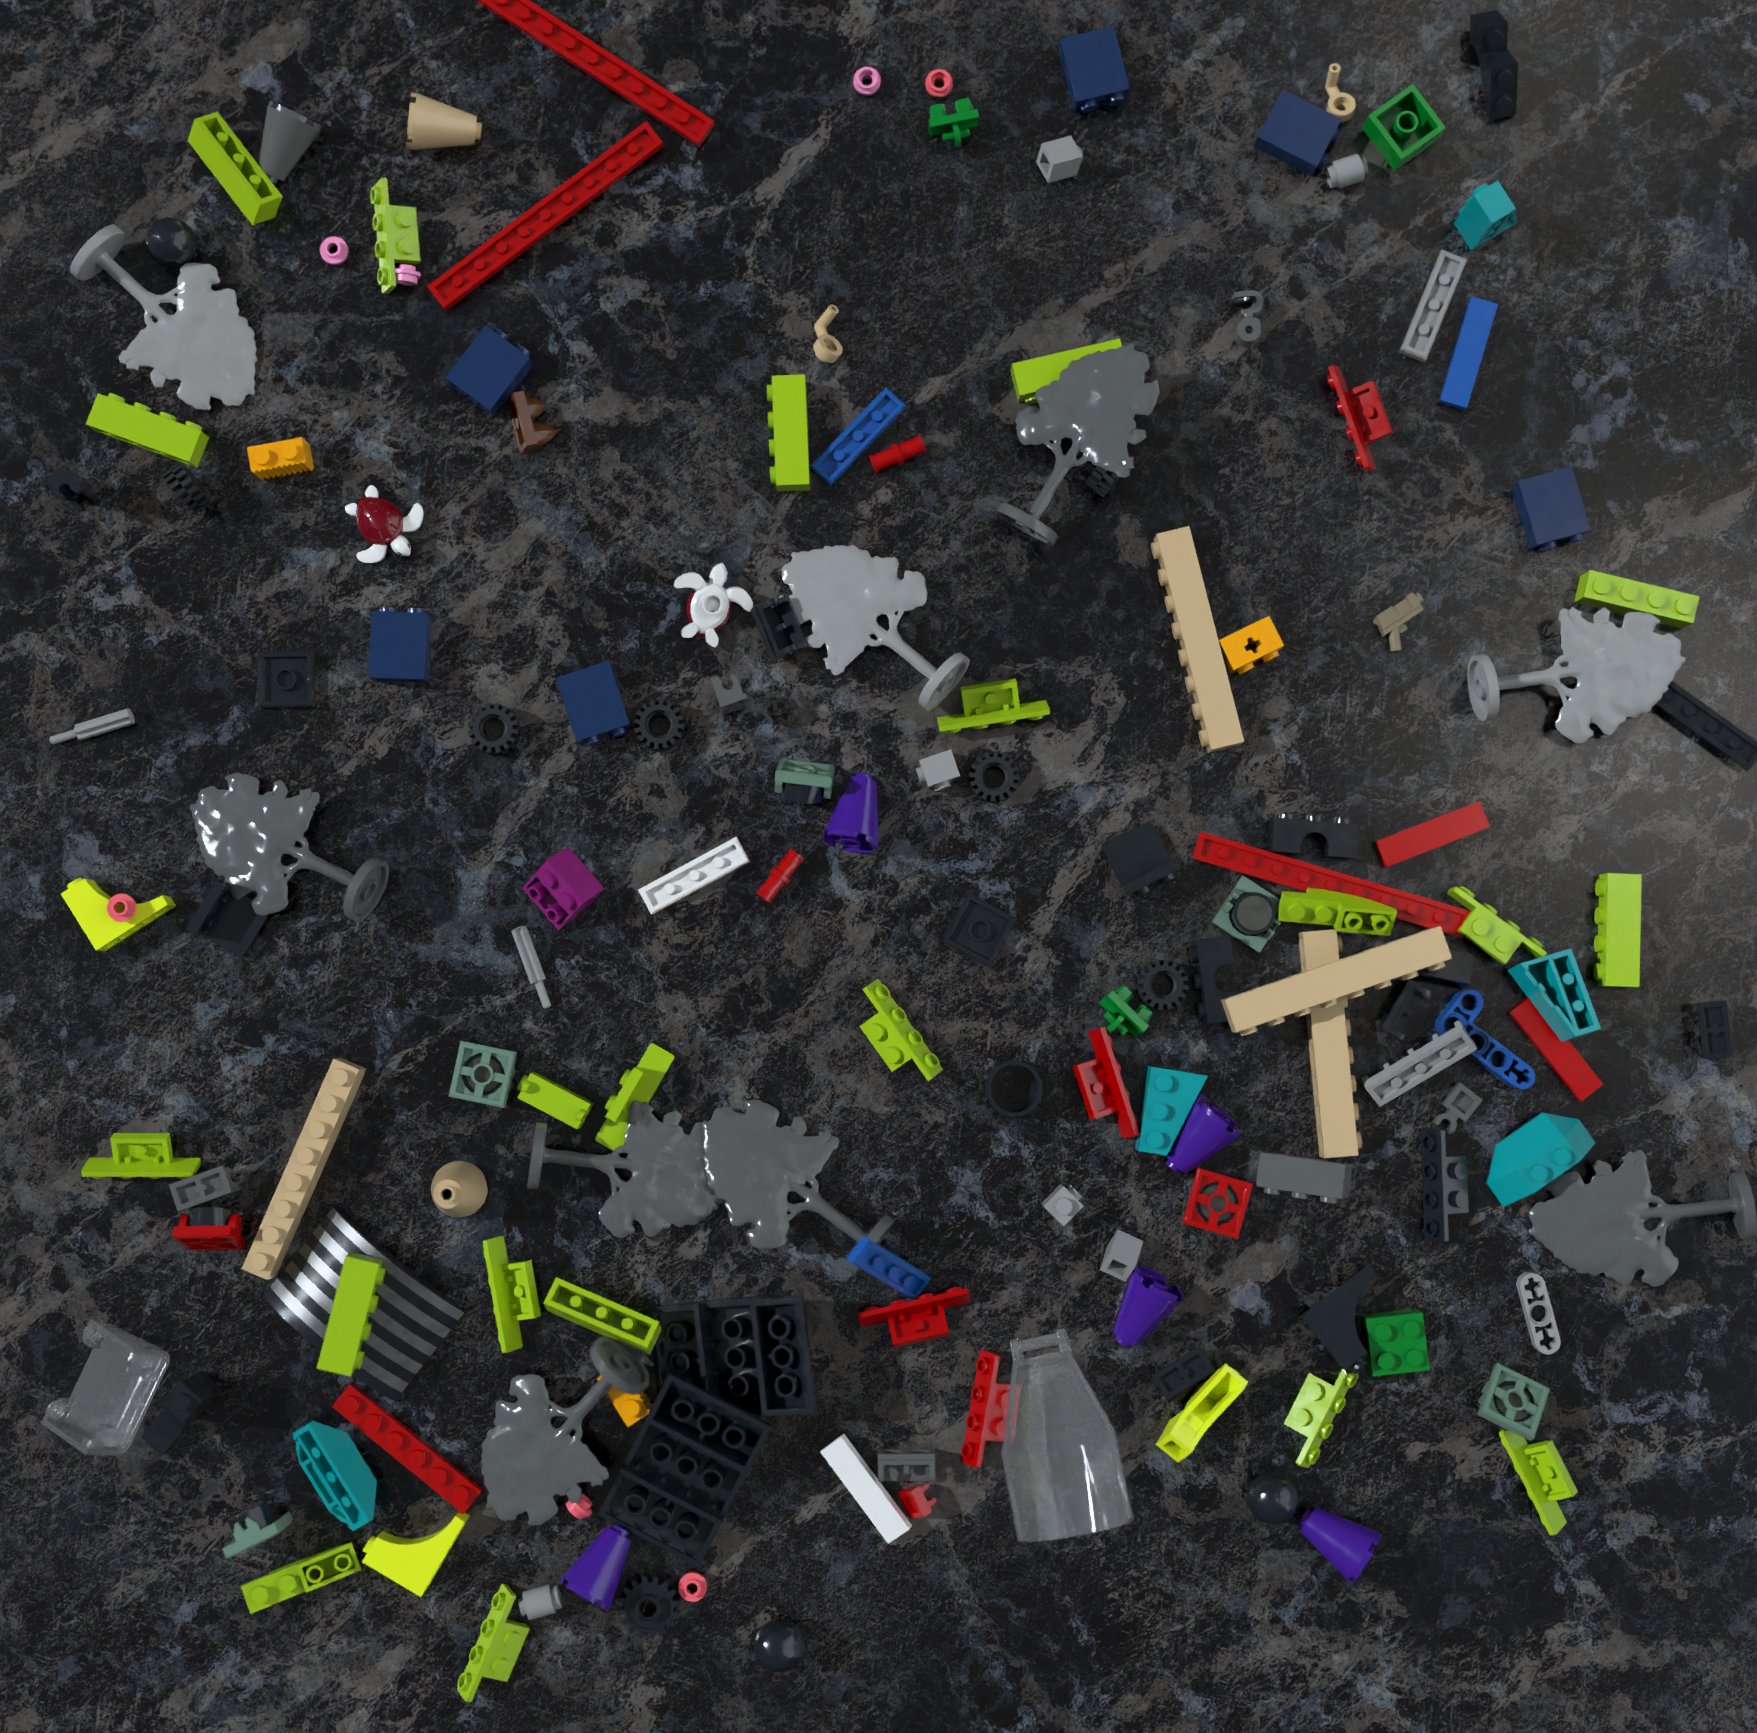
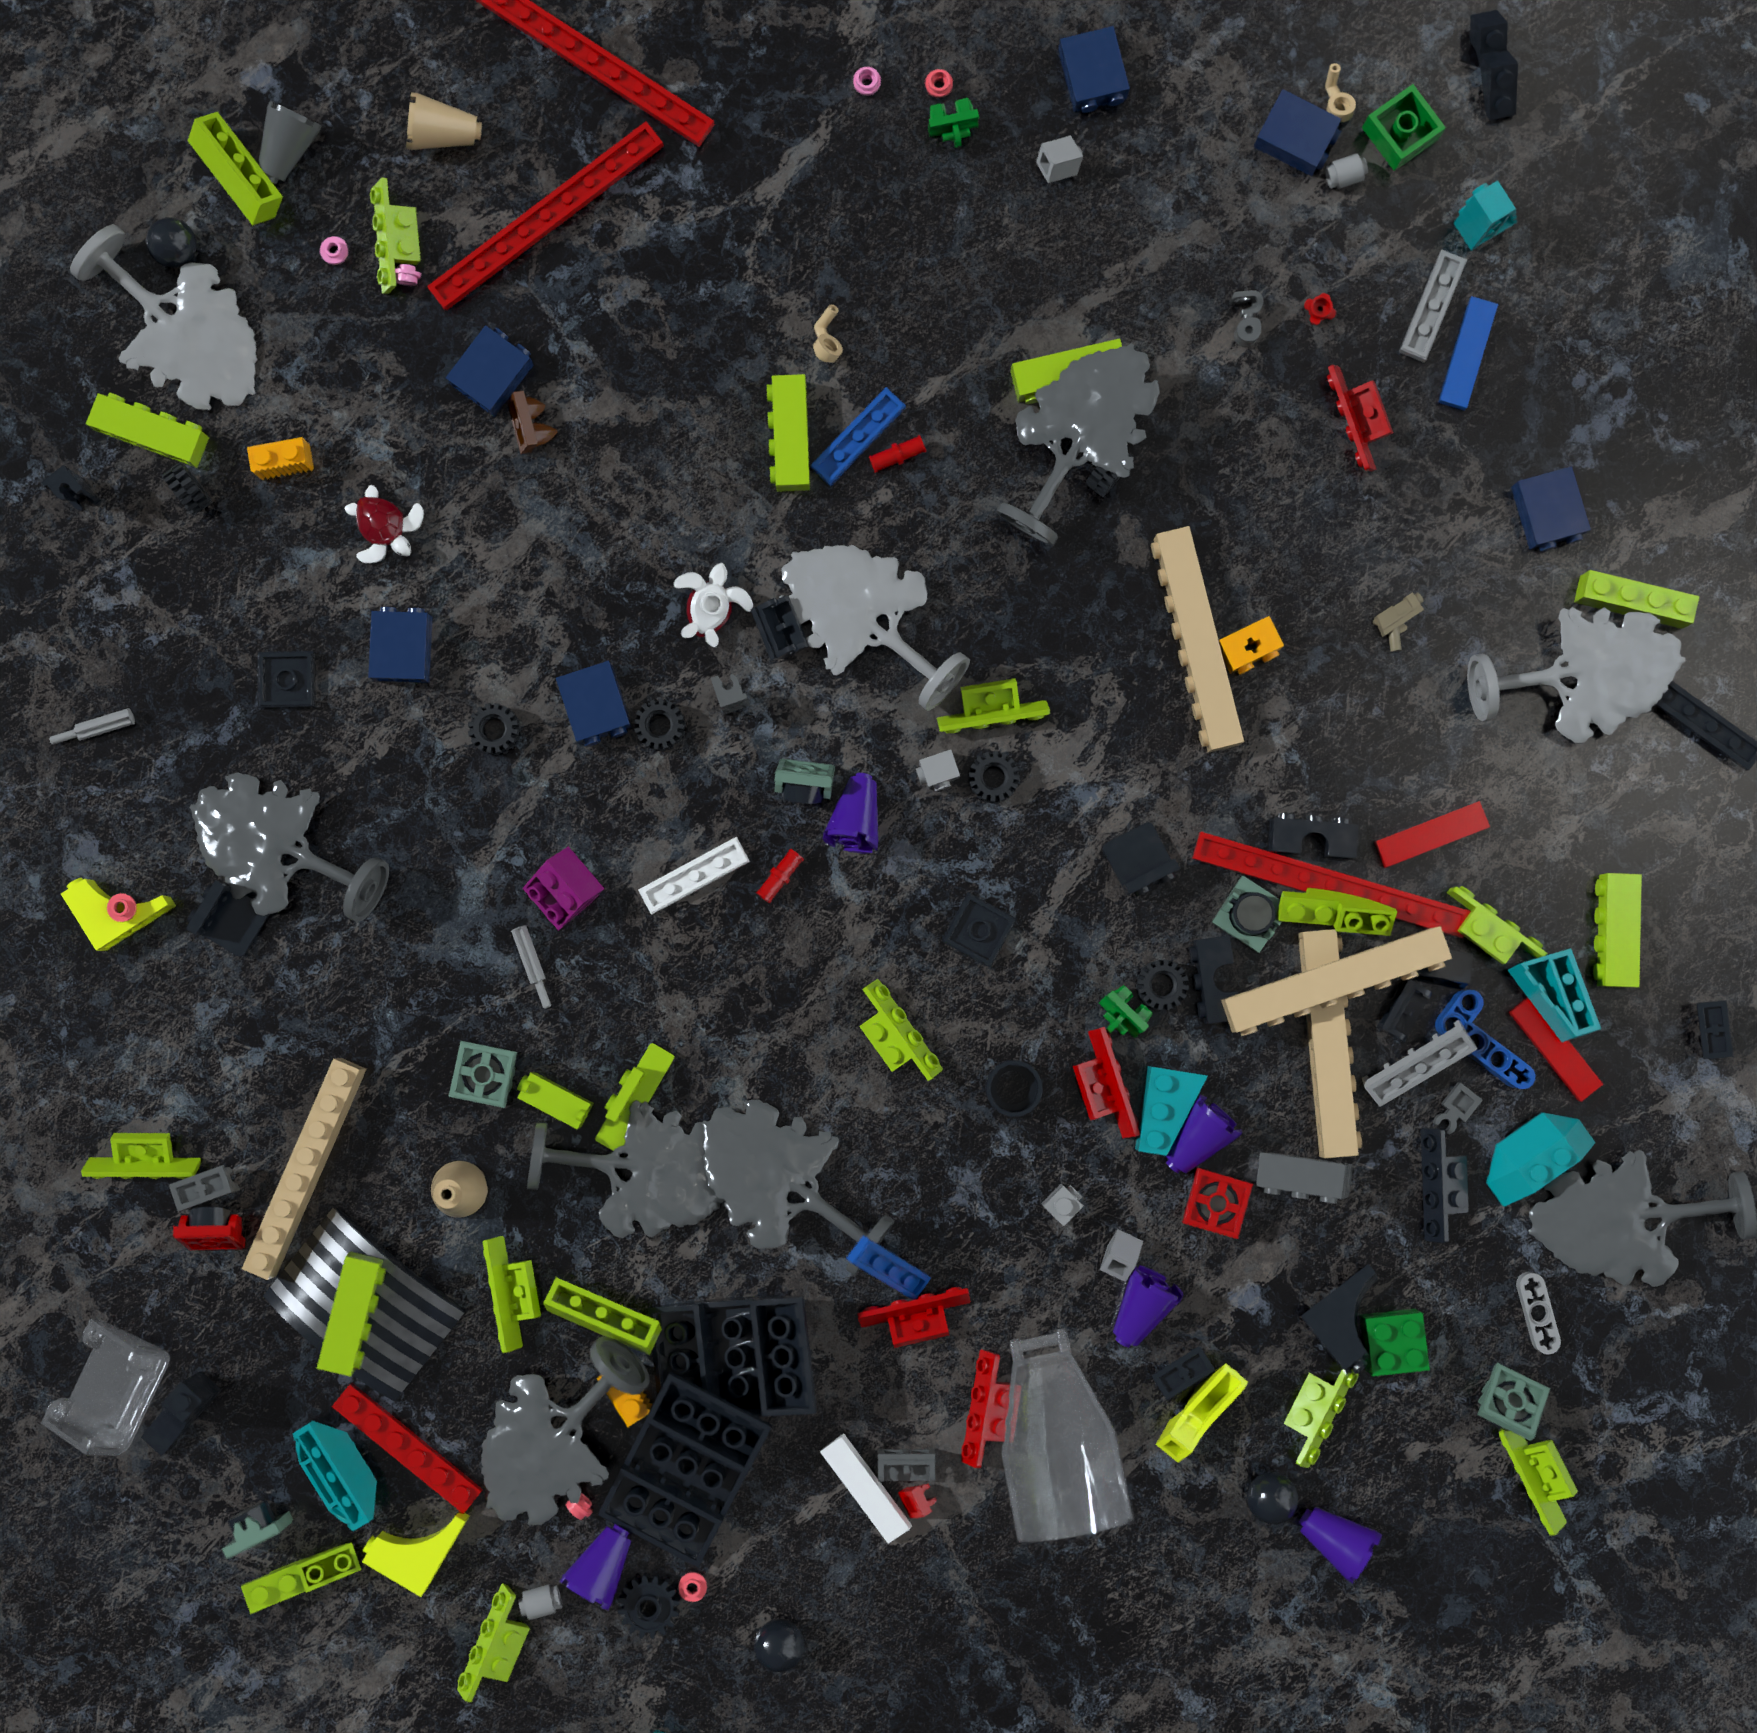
(1320, 301): none -> red plate

